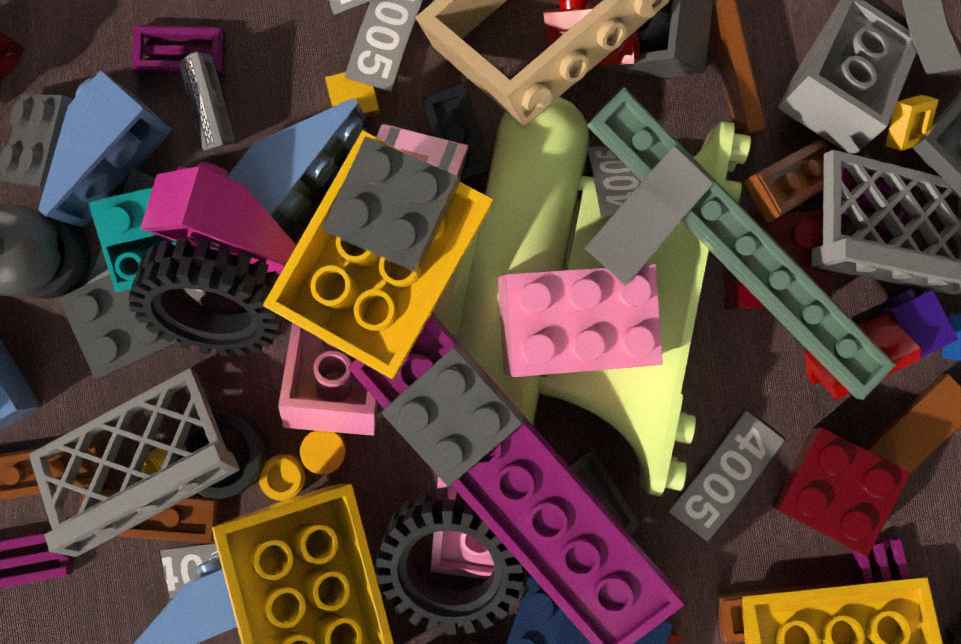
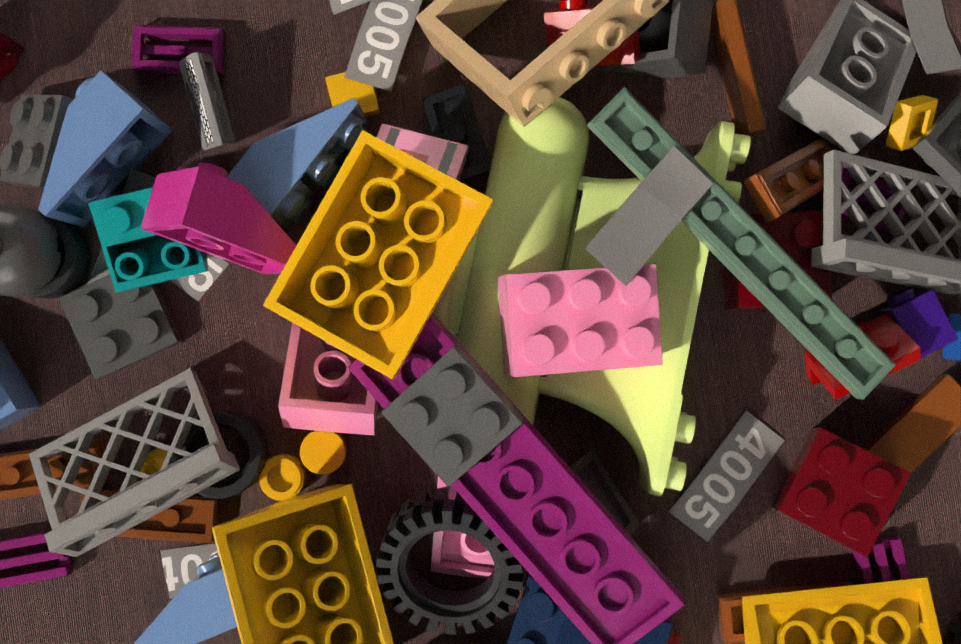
(211, 271): black tyre -> none
(391, 204): dark grey plate -> none
(612, 179): light grey sticker -> none

